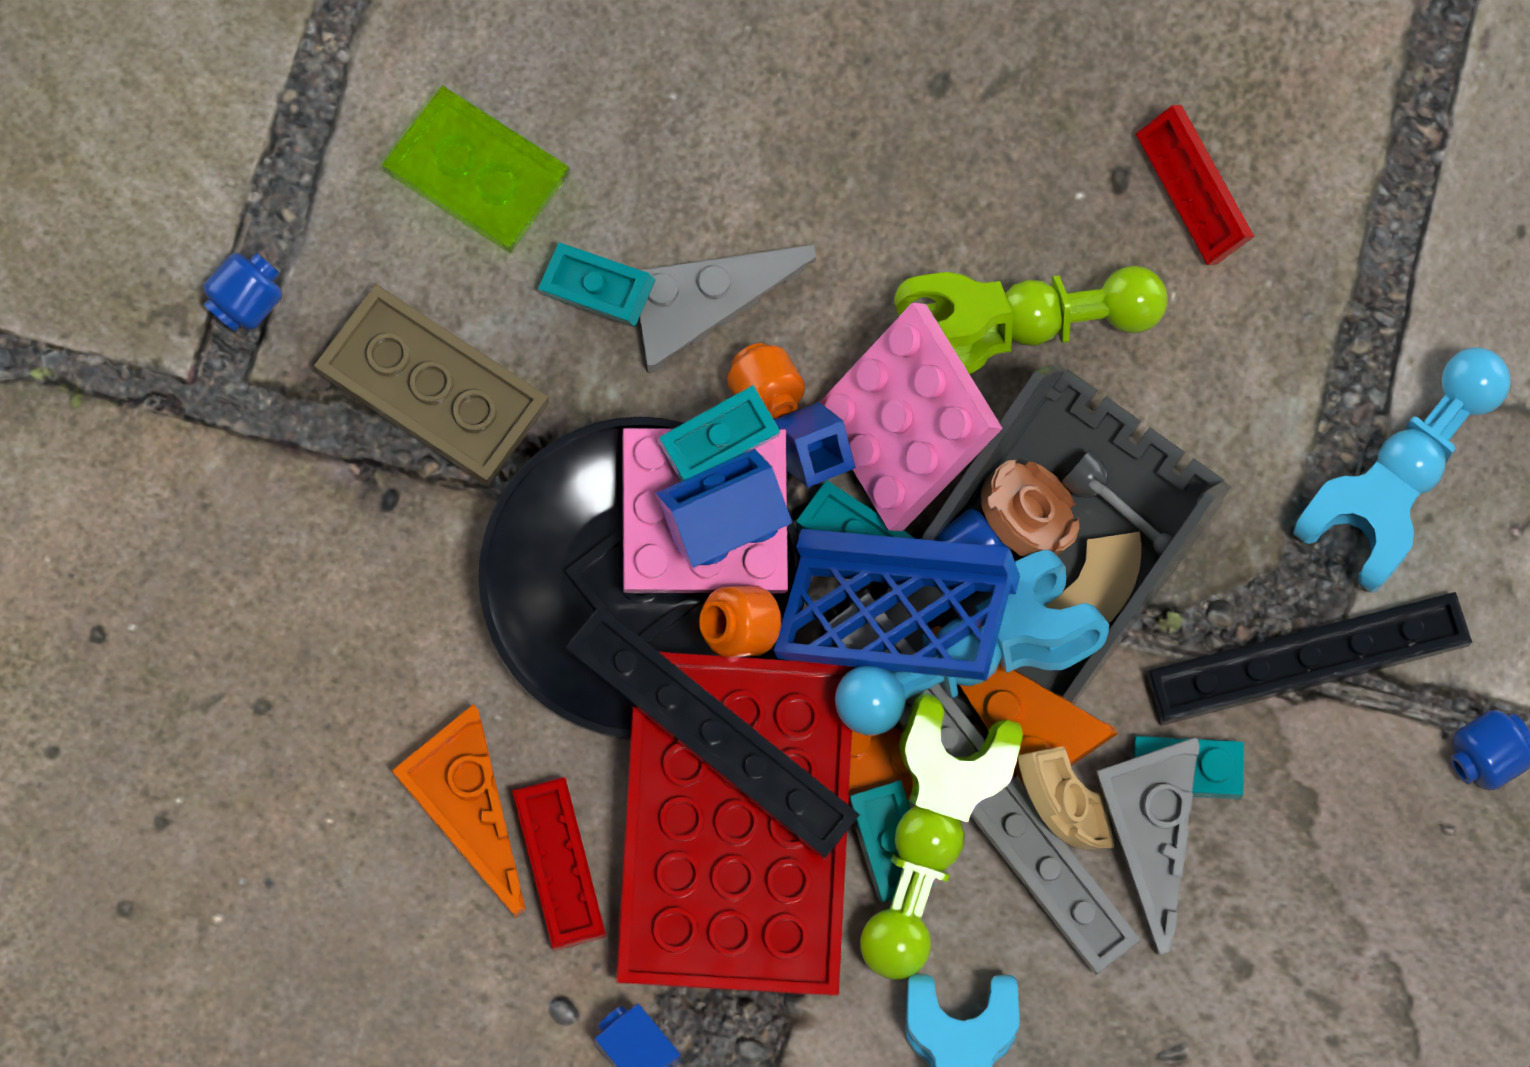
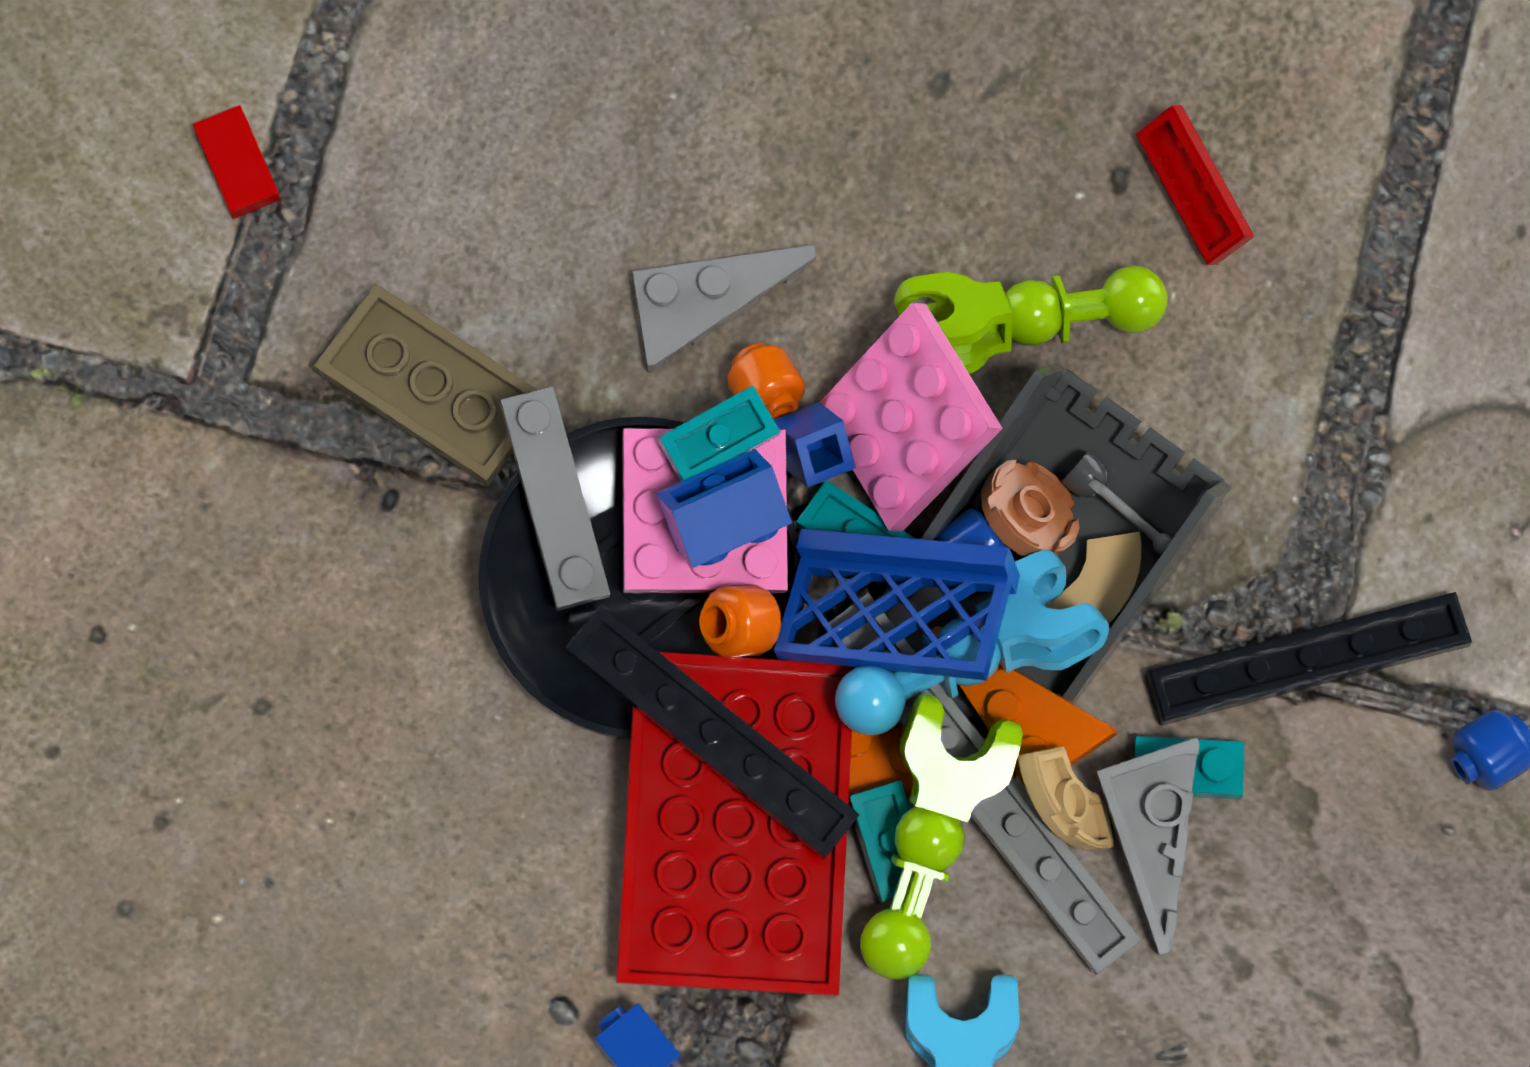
(236, 162): none -> red tile
(242, 291): blue head -> none
(459, 793): orange wing -> none
(476, 169): clear neon green tile -> none
(555, 498): none -> light grey plate
(559, 864): red plate -> none
(596, 284): teal plate -> none
(1407, 466): medium azure piece -> none

